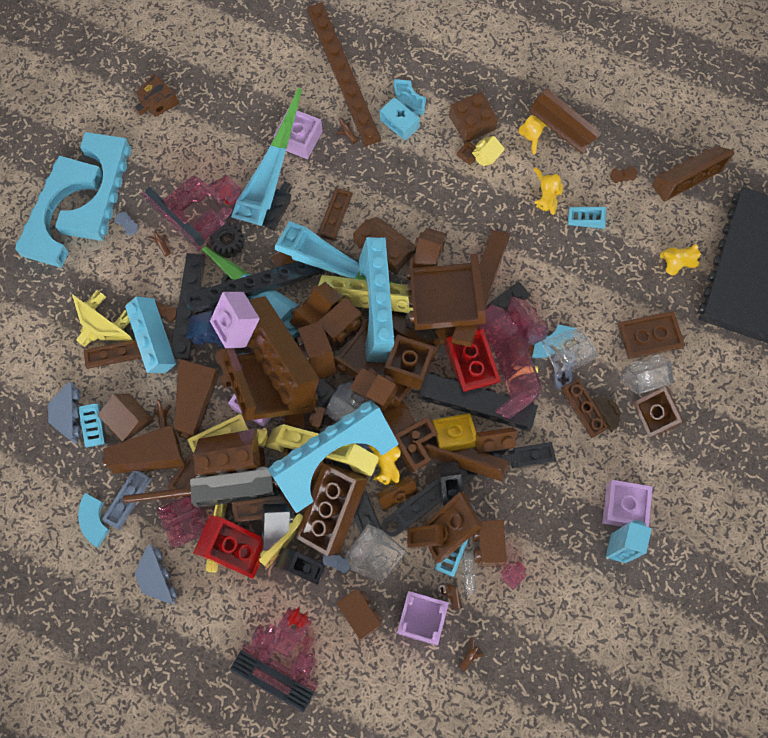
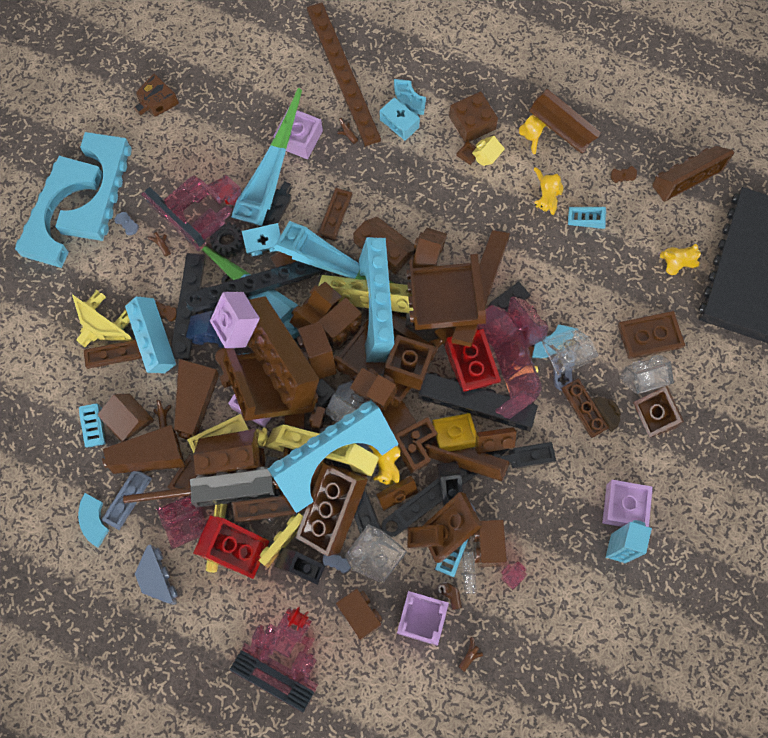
(64, 412): sand blue slope -> none
(254, 235): none -> medium azure brick
(275, 523): slope -> none

